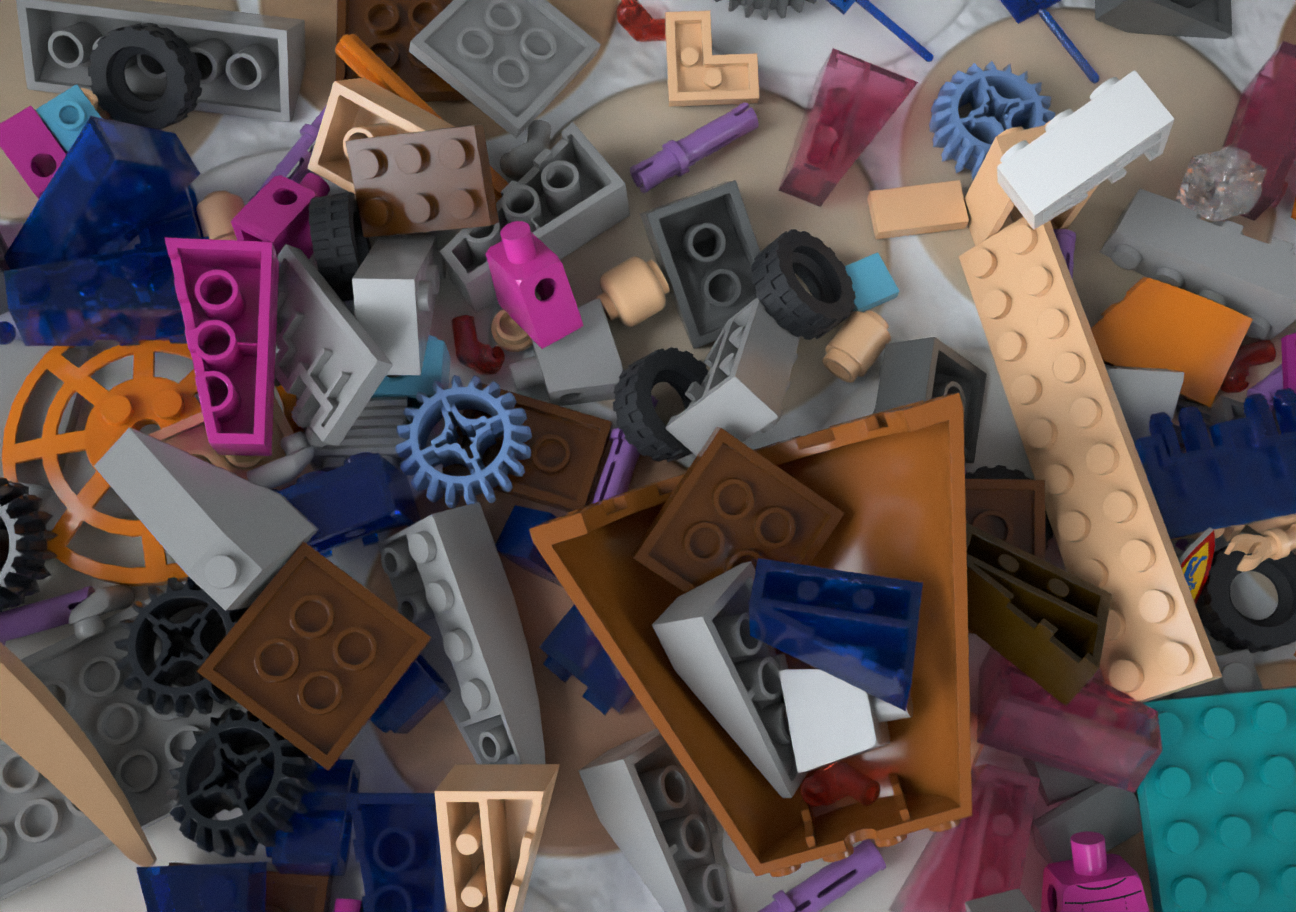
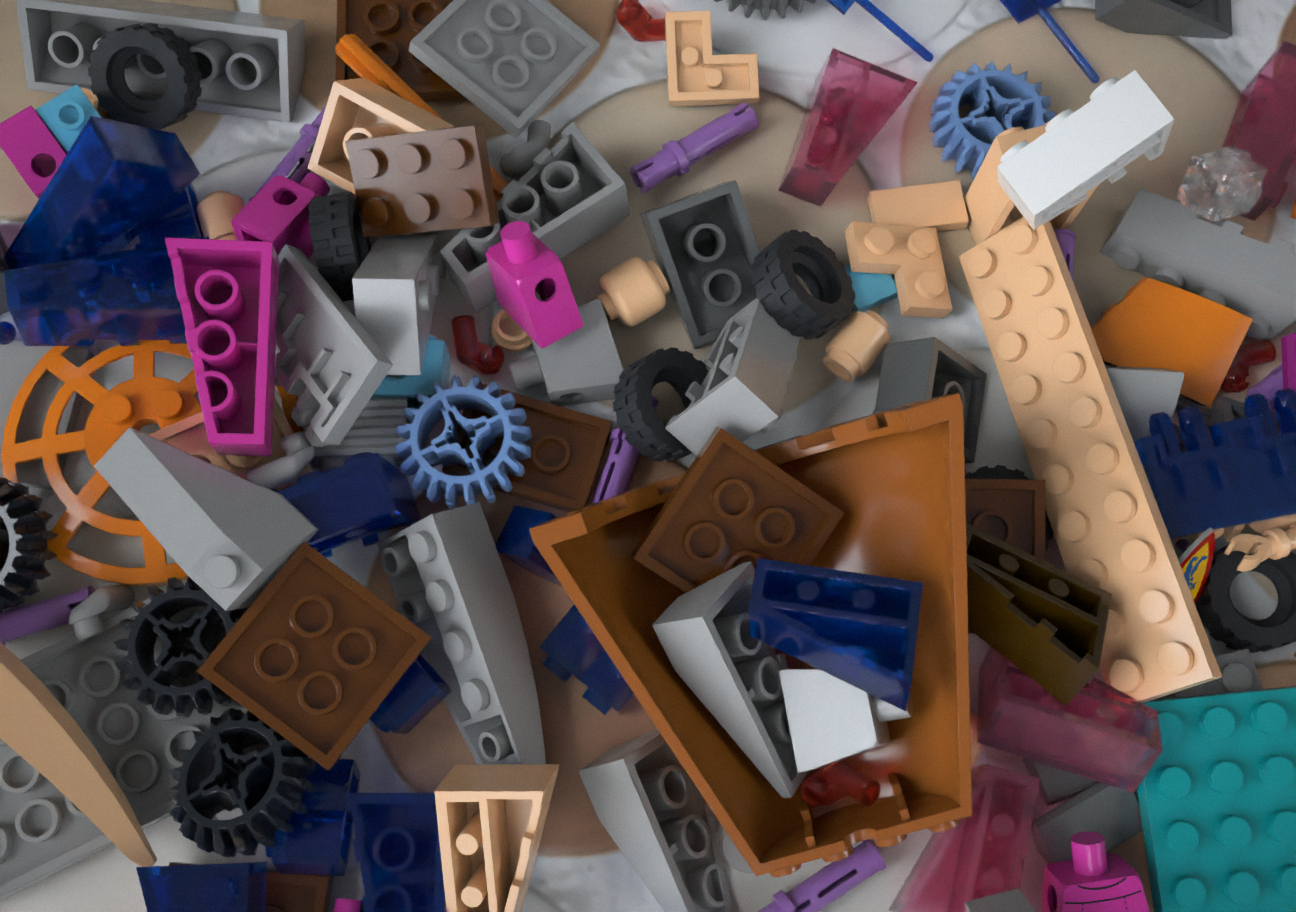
(910, 256): none -> light nougat plate

